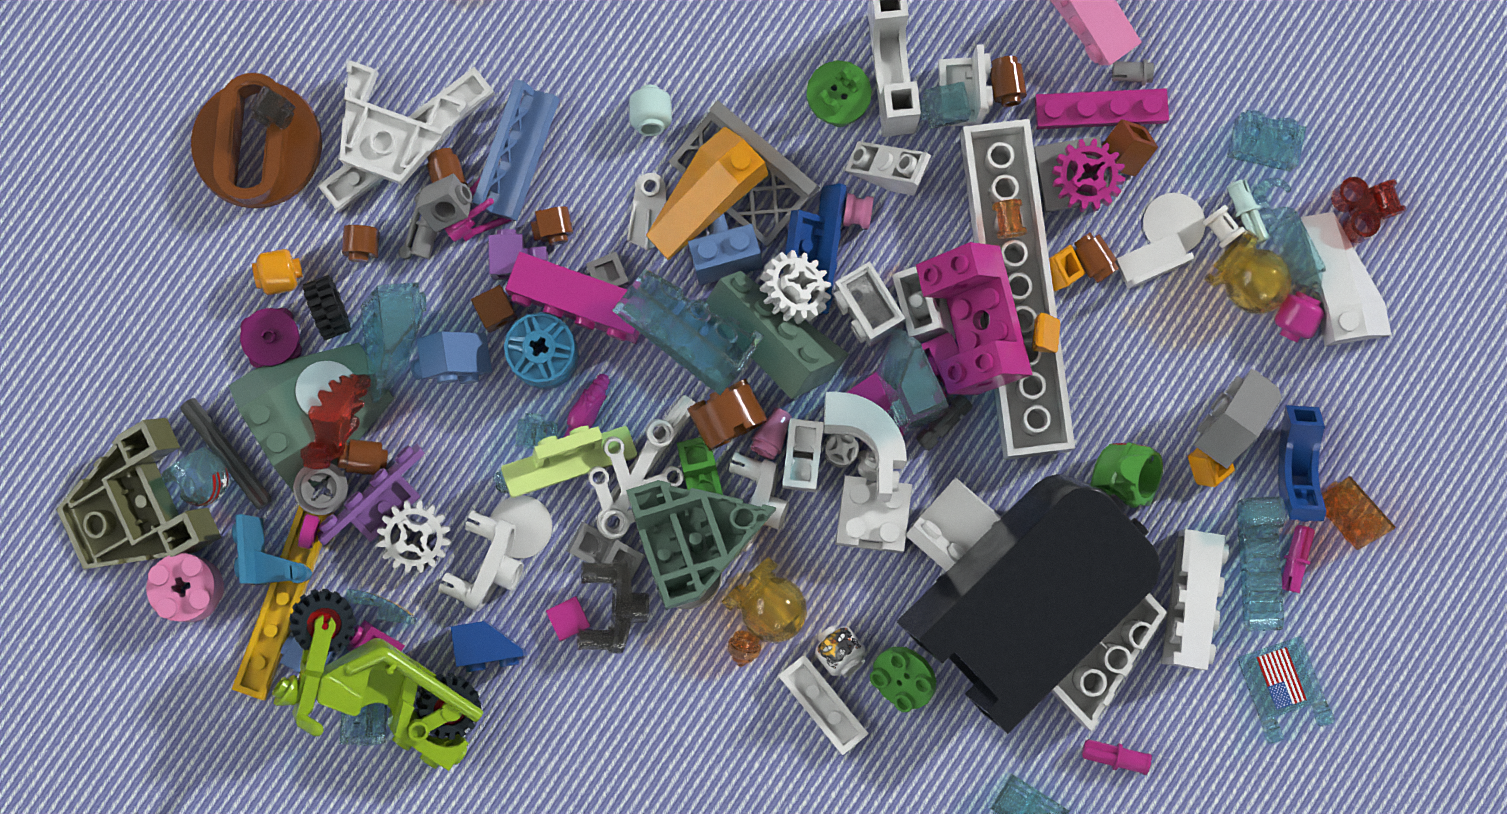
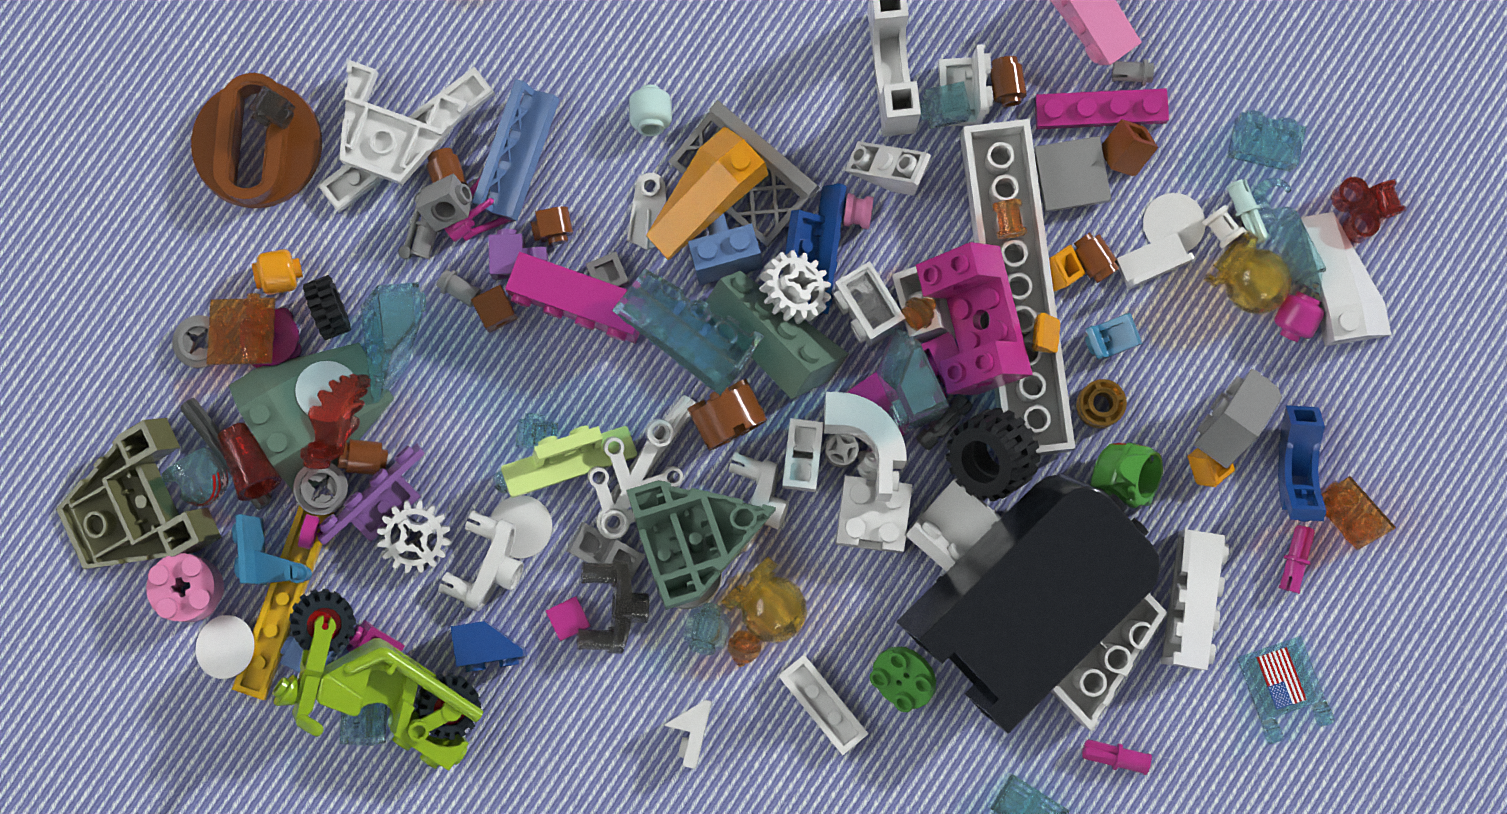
(183, 344): none -> light grey gear
(225, 647): none -> white sticker
(241, 330): none -> clear orange hinge
(247, 463): none -> clear red plant
(360, 242): dark orange plate -> none
(387, 609): clear light blue slope -> none
(452, 357): medium blue brick -> none
(457, 287): none -> light grey pin
(549, 368): dark azure wheel -> none
(588, 406): dark pink piece -> none
(694, 722): none -> white slope
(699, 466): bright green slope -> none
(707, 629): none -> clear light blue head
(771, 435): bright pink cone -> none
(828, 103): bright green plate -> none
(840, 651): head -> none
(919, 312): none -> clear orange plate
(1011, 444): none -> black tyre
(1081, 164): dark pink gear -> none
(1112, 337): none -> dark azure bracket
(1116, 400): none -> pearl gold wheel
(1260, 562): clear light blue beam -> none

